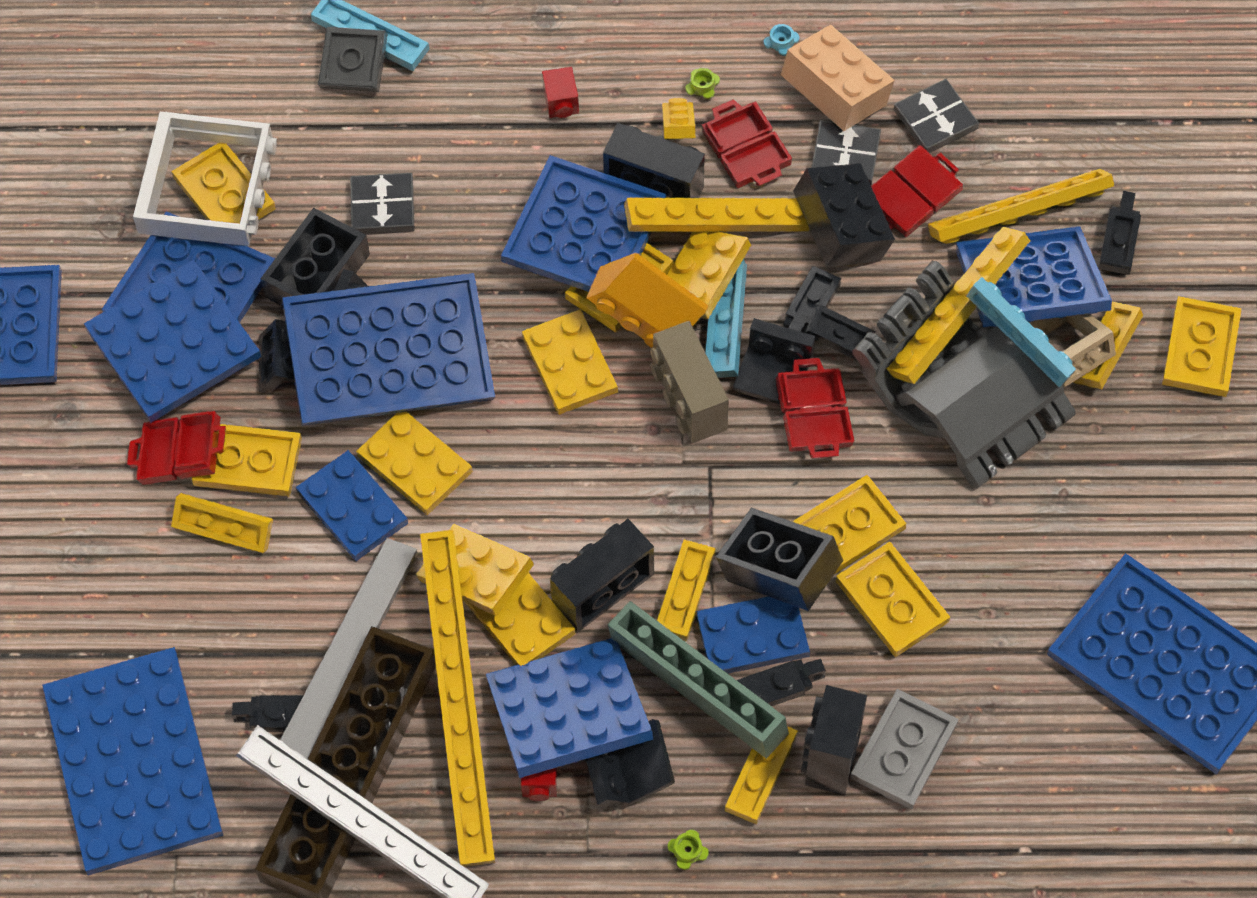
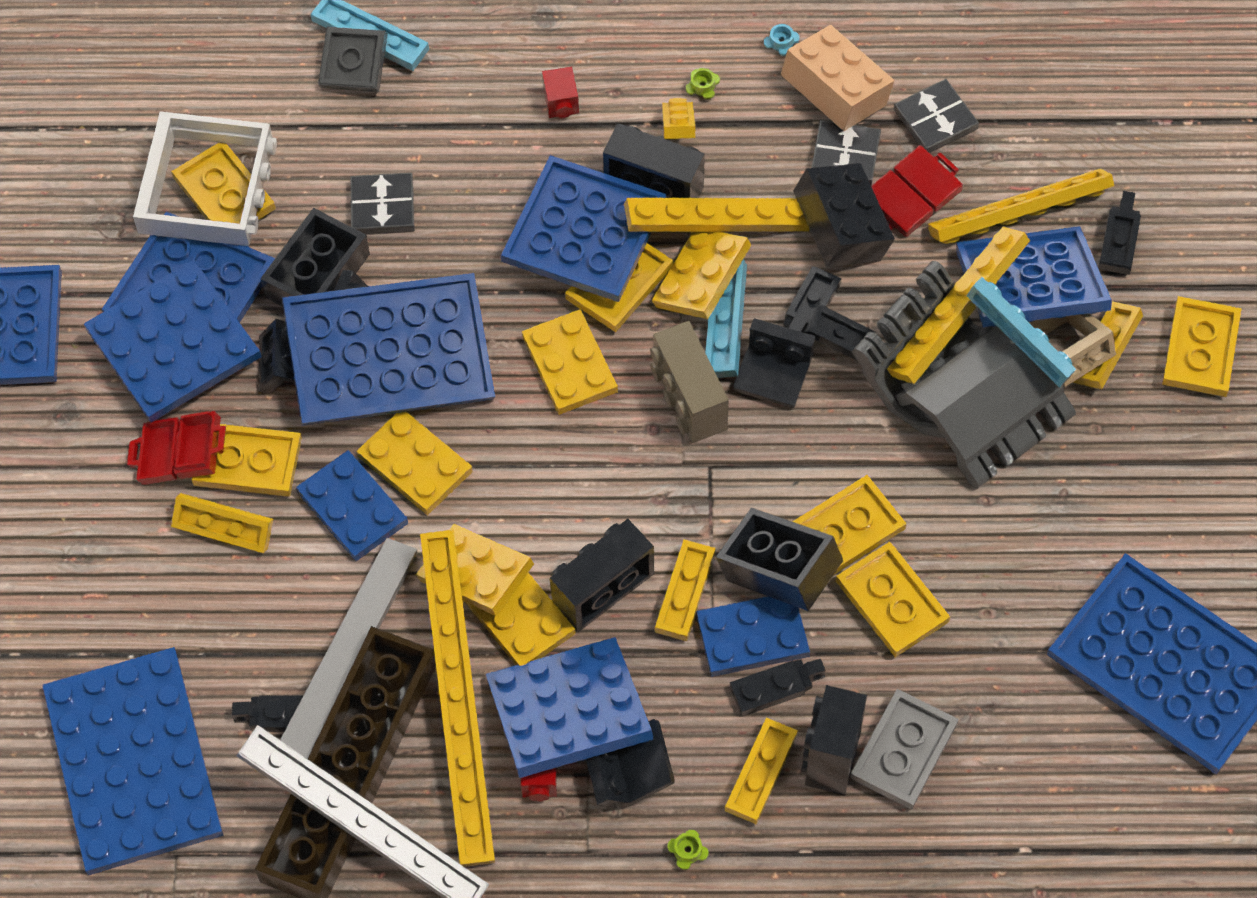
(643, 297): light orange slope -> none
(698, 679): sand green brick -> none
(746, 144): red piece -> none
(814, 409): red piece -> none

